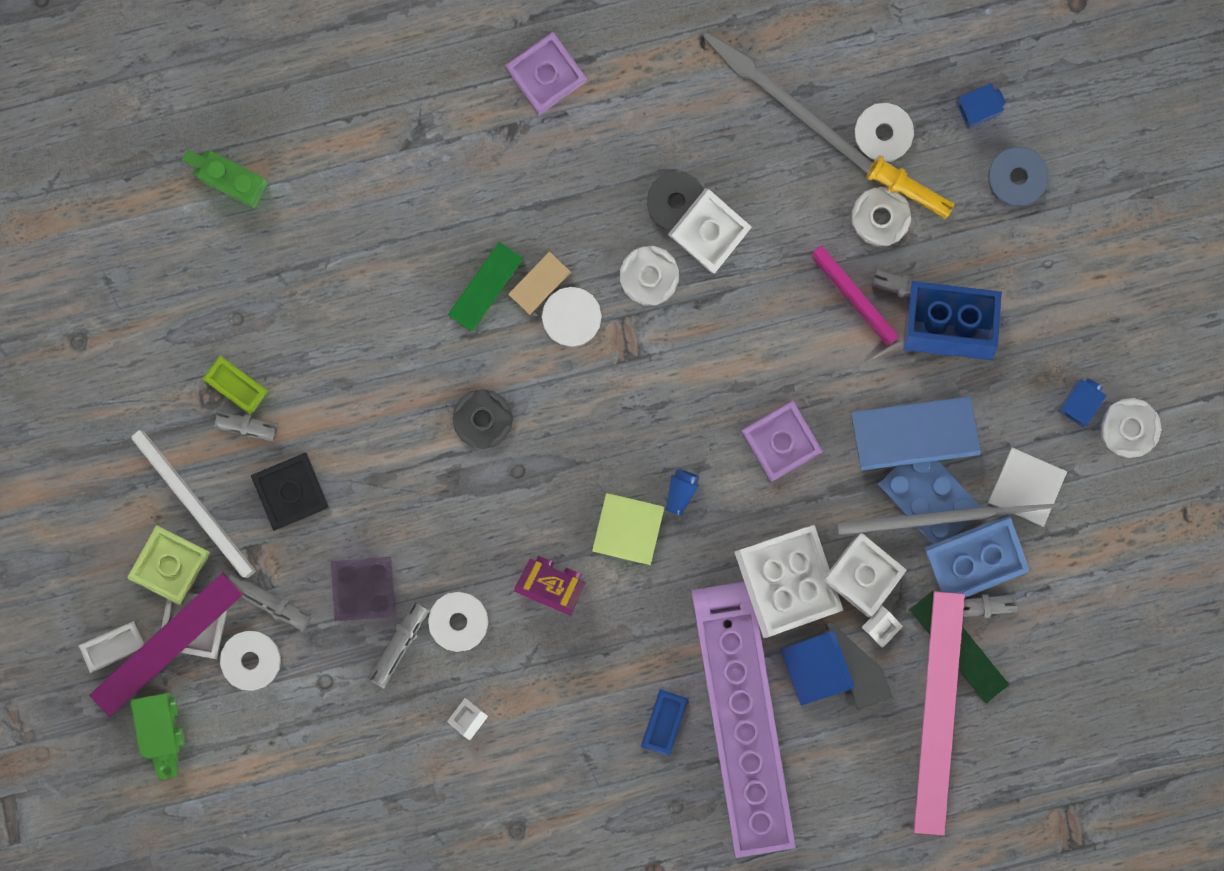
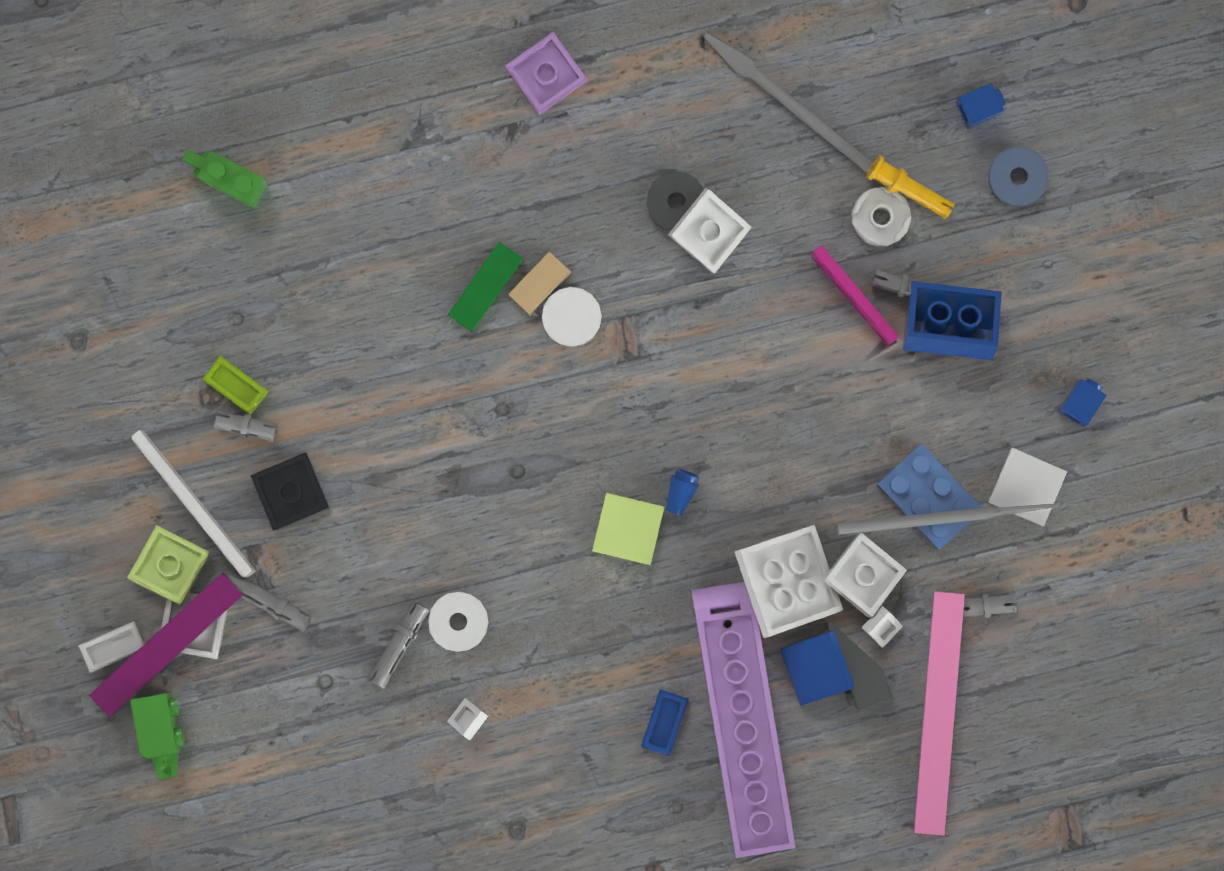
(232, 663): white tile -> none
(363, 589): clear purple plate -> none
(482, 401): dark grey tile -> none
(549, 586): magenta slope -> none
(649, 275): white tile -> none
(782, 441): lavender tile -> none
(887, 115): white tile -> none
(915, 433): medium blue tile -> none
(972, 661): dark green tile -> none
(978, 558): medium blue plate -> none
(1130, 428): white tile -> none

